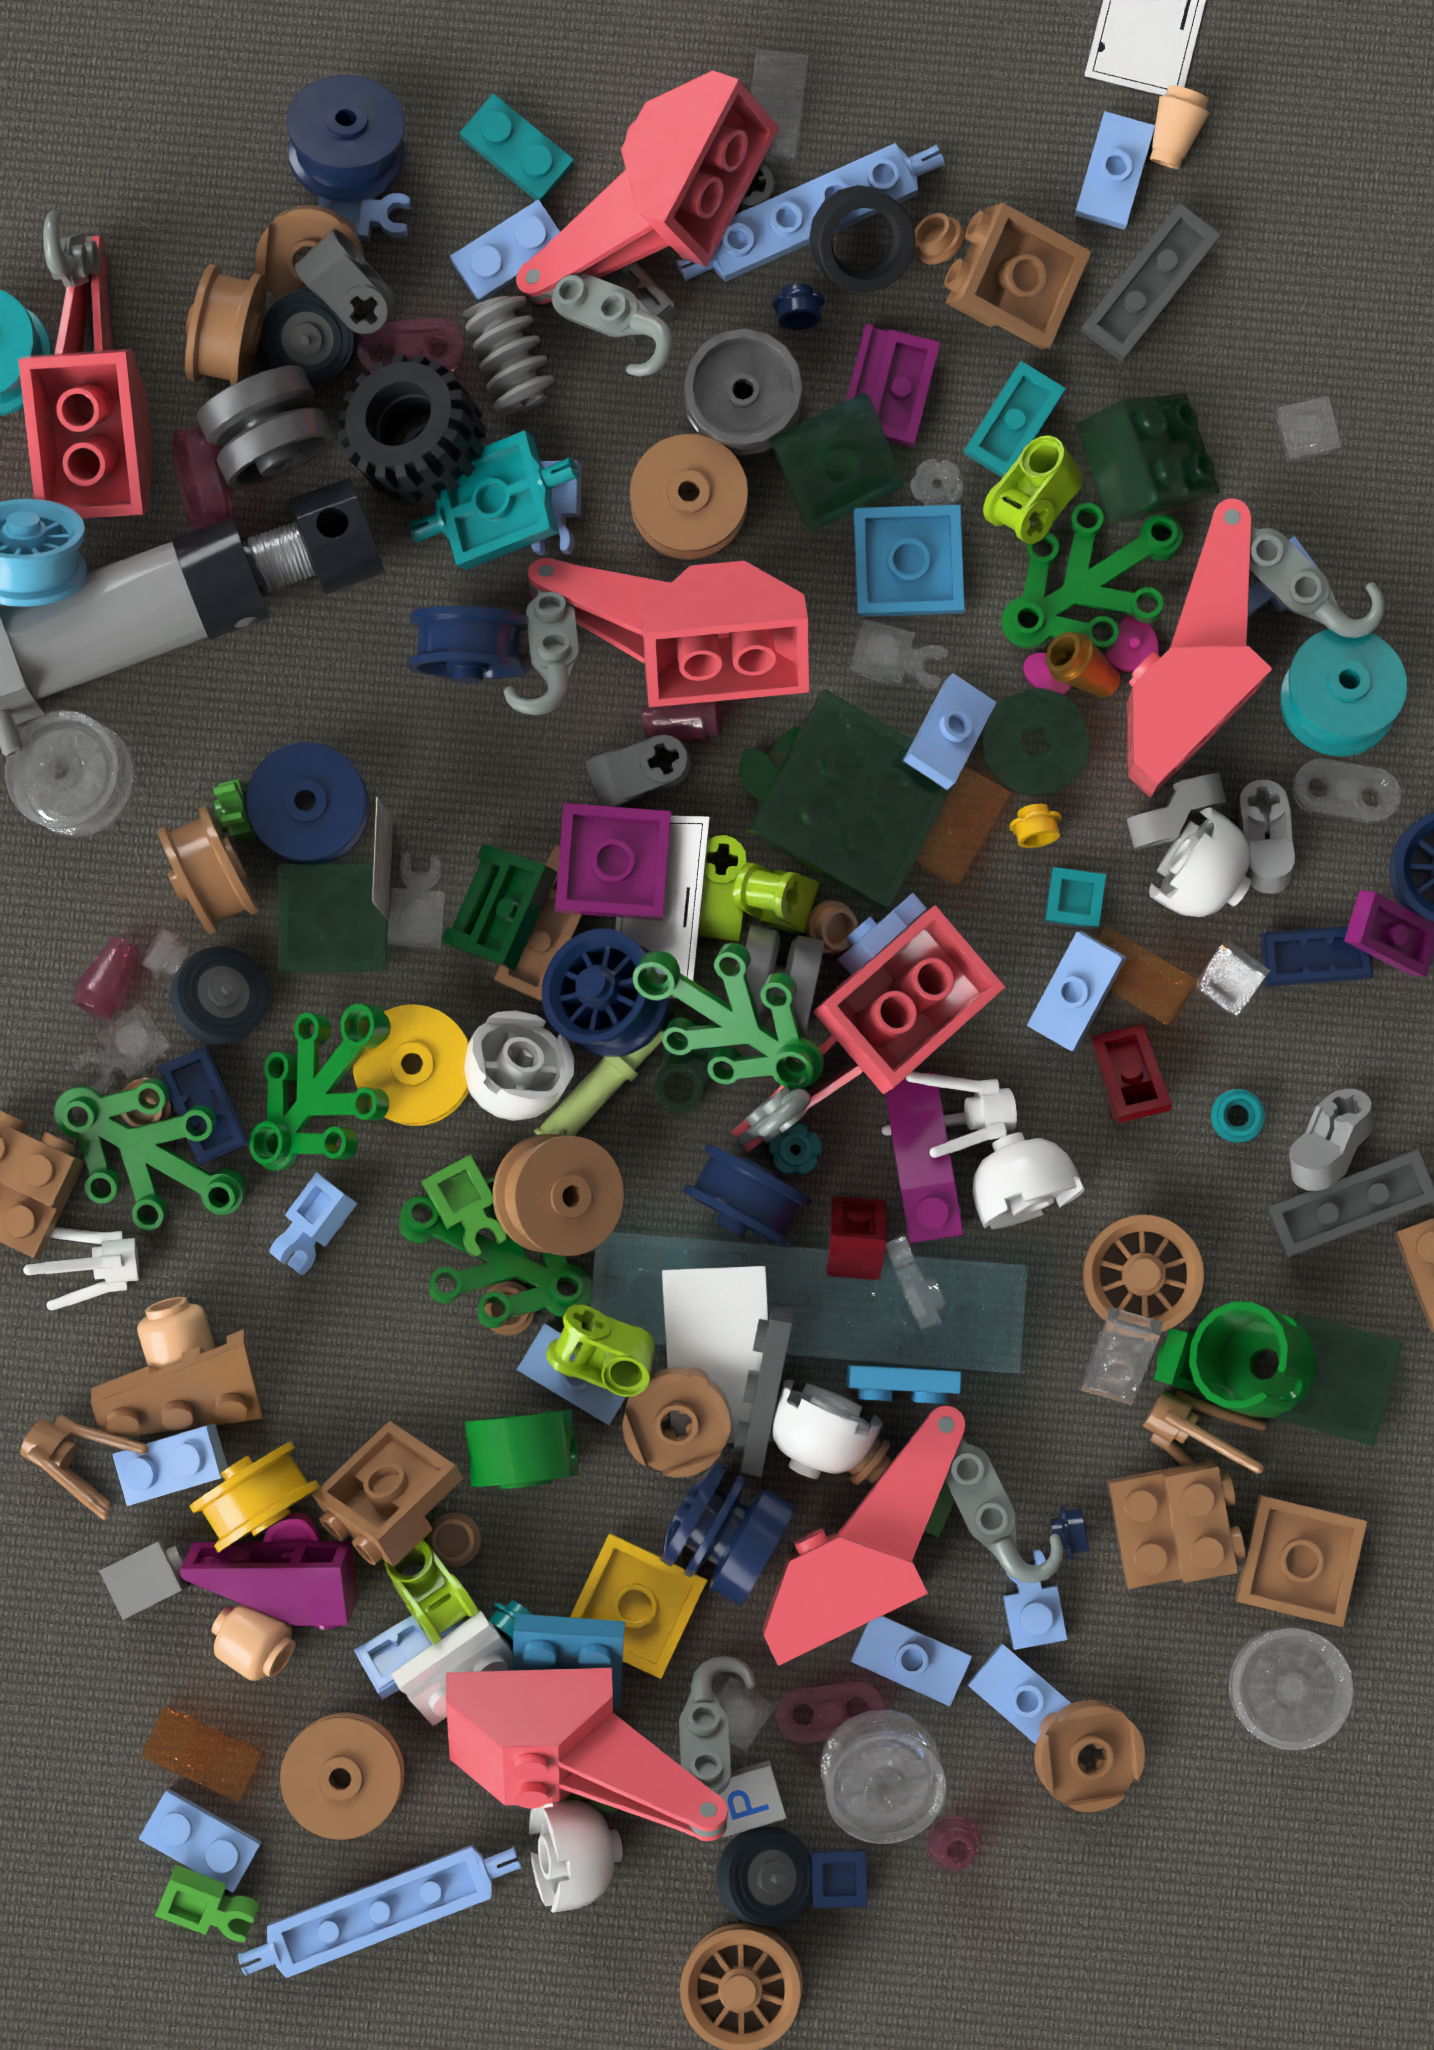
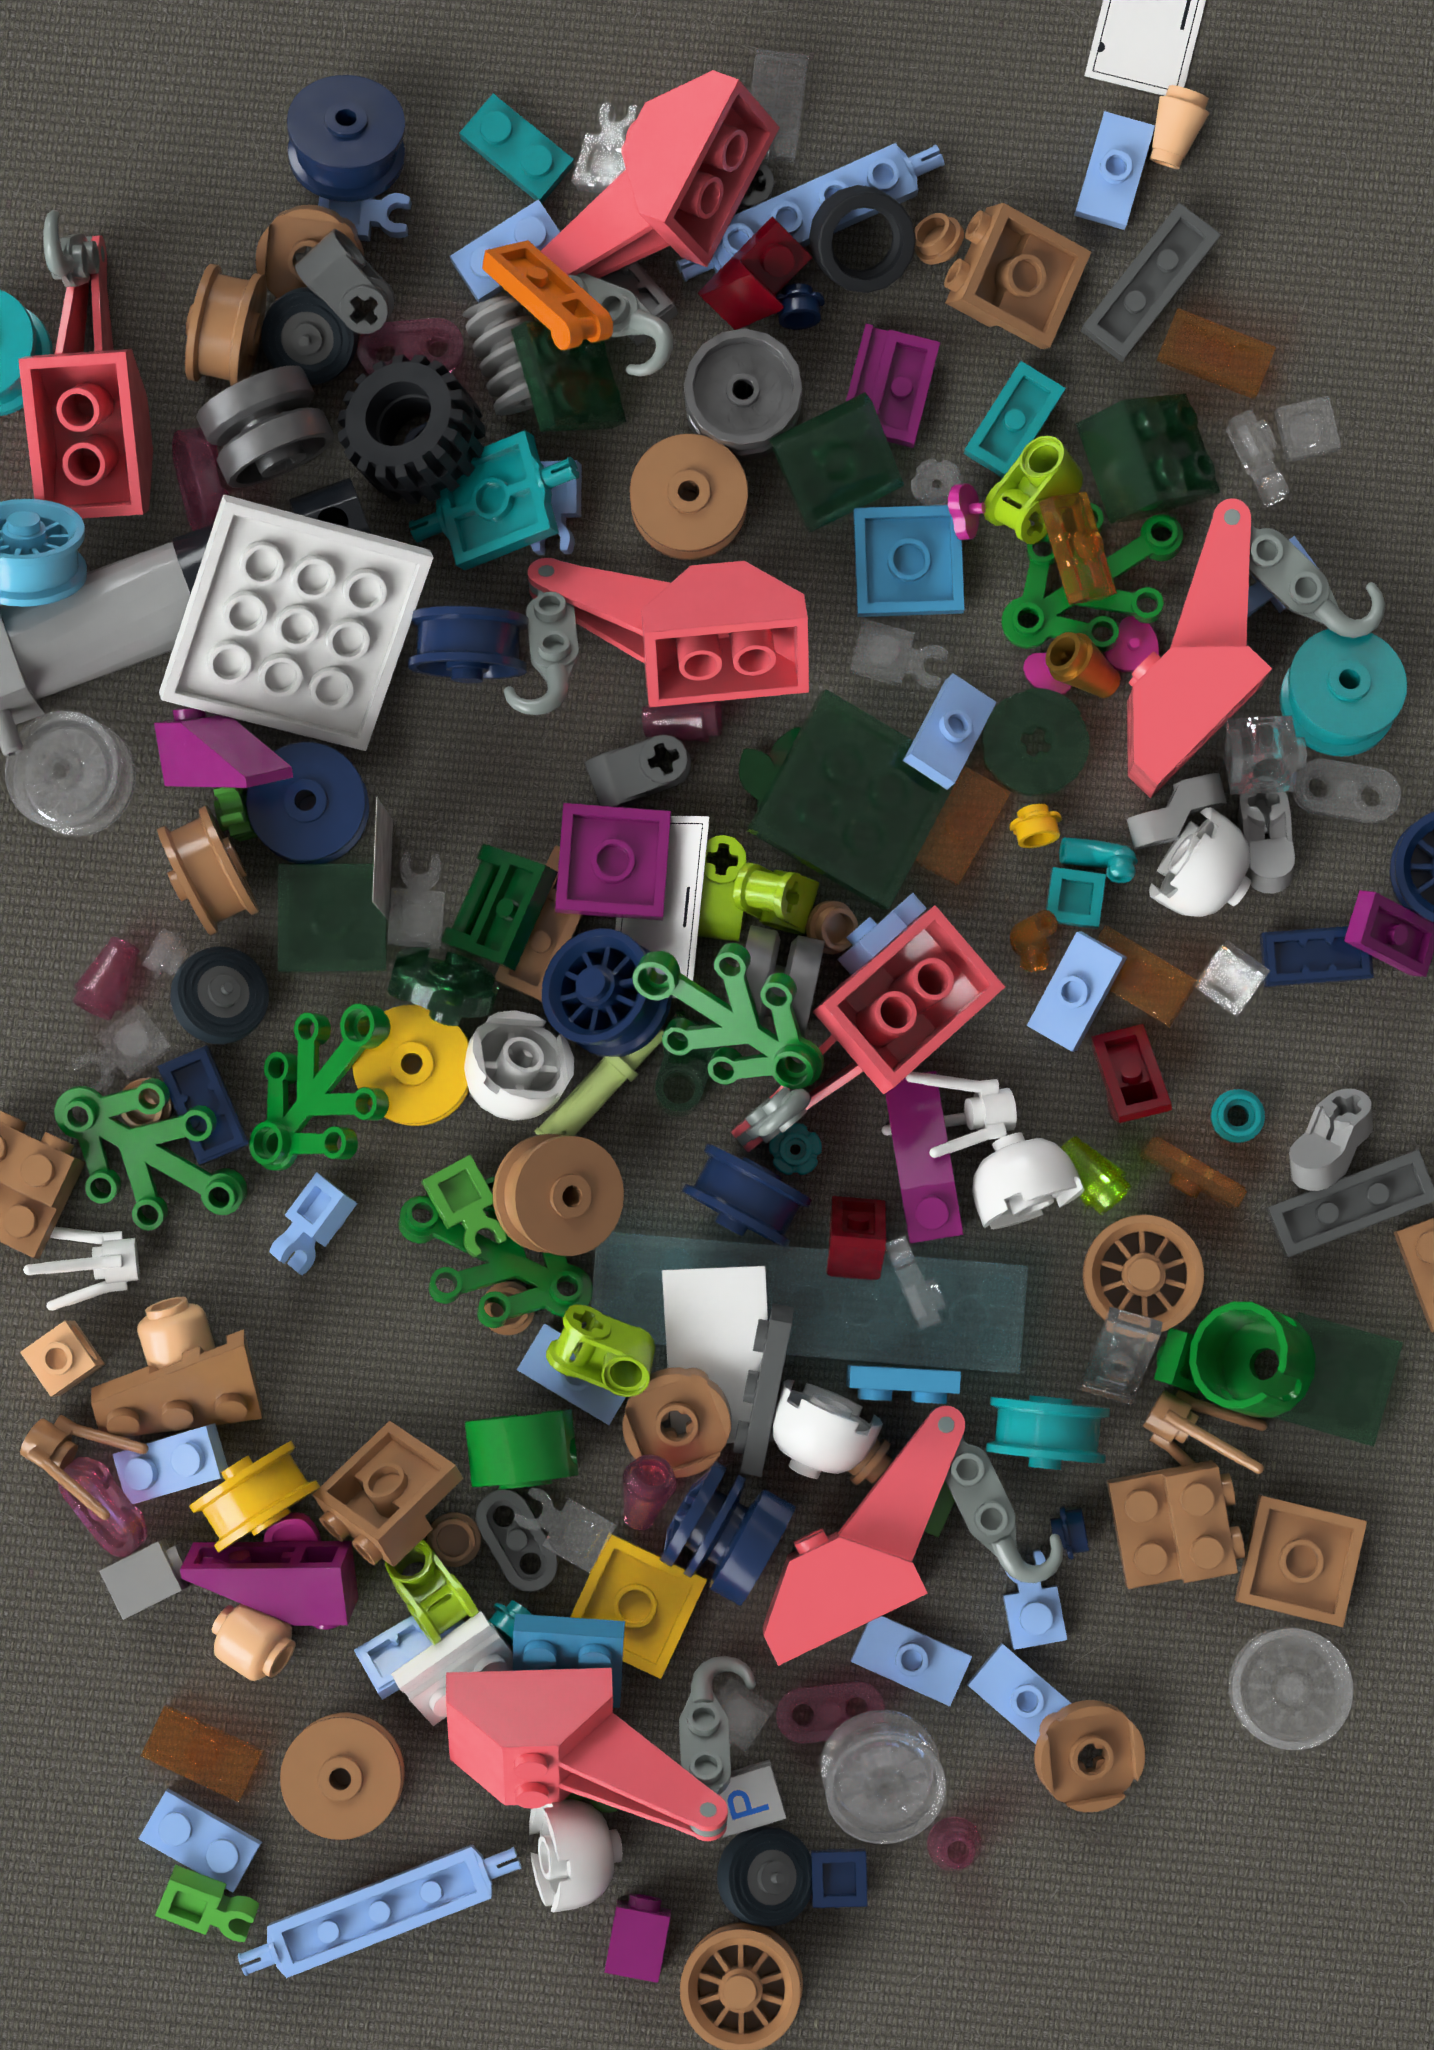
(62, 1358): none -> light nougat brick
(125, 1527): none -> clear pink plate
(214, 752): none -> magenta slope
(295, 623): none -> white plate
(445, 987): none -> clear green plate
(513, 1542): none -> dark grey plate
(548, 294): none -> orange plate
(568, 386): none -> clear green plate
(573, 1534): none -> clear plate
(601, 154): none -> clear plate
(638, 1938): none -> magenta brick
(646, 1490): none -> clear pink cone
(749, 281): none -> dark red slope
(965, 510): none -> dark pink piece
(1031, 942): none -> clear orange arm
(1047, 1430): none -> teal wheel
(1077, 547): none -> clear orange plate
(1101, 1178): none -> clear neon green cone
(1116, 858): none -> teal arm
(1191, 1174): none -> clear orange plate
(1216, 353): none -> clear orange plate
(1254, 446): none -> clear plate
(1263, 754): none -> clear brick

